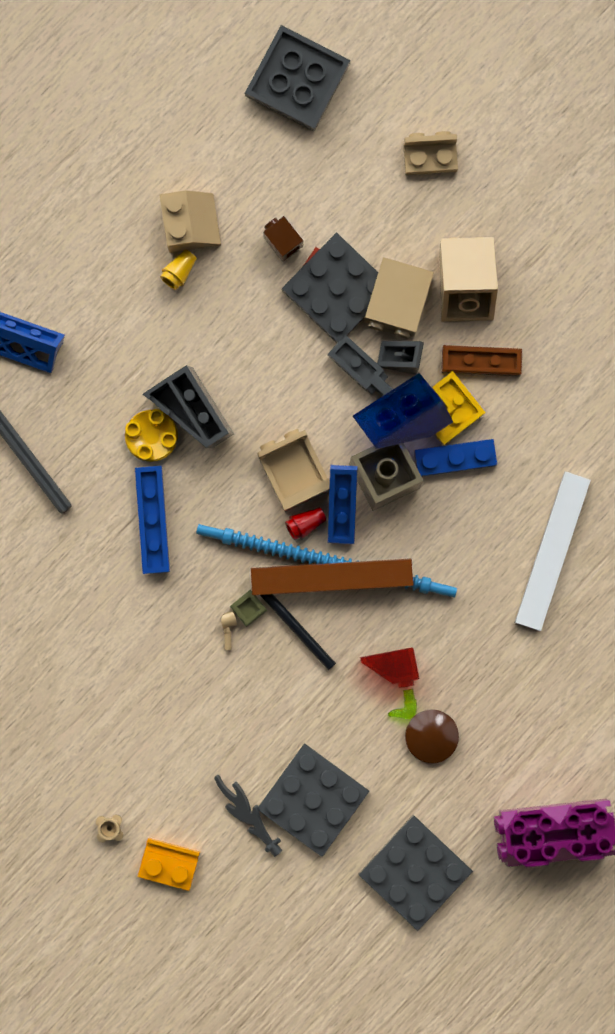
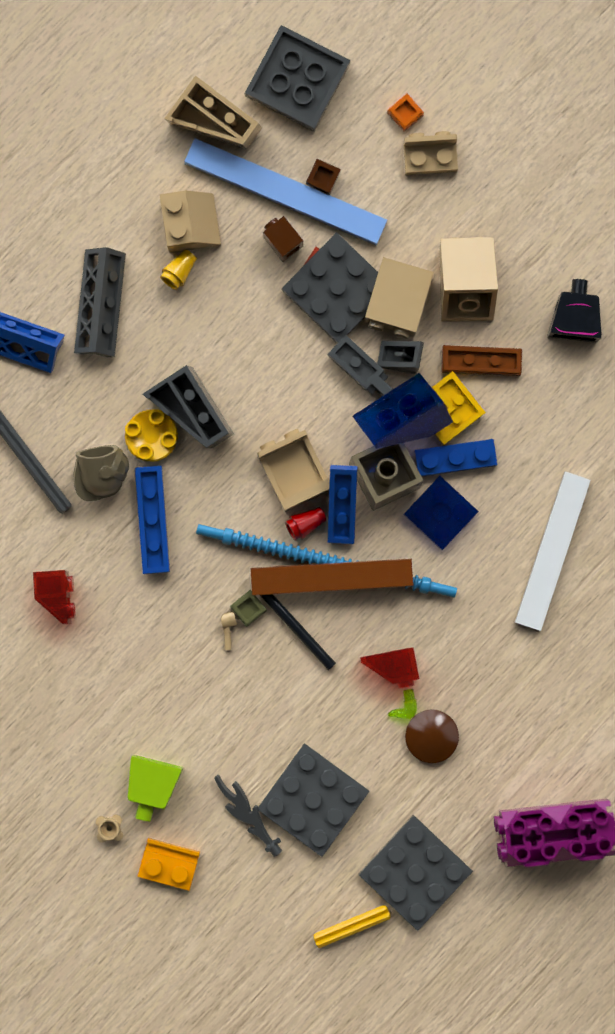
(53, 593): none -> clear red slope
(99, 472): none -> dark tan helmet
(104, 302): none -> dark grey fence
(151, 784): none -> lime torso
(212, 115): none -> tan wedge
(285, 191): none -> light blue tile
(323, 176): none -> reddish brown plate
(351, 926): none -> yellow axle
(405, 112): none -> orange tile
(440, 513): none -> clear blue plate
(576, 315): none -> black torso

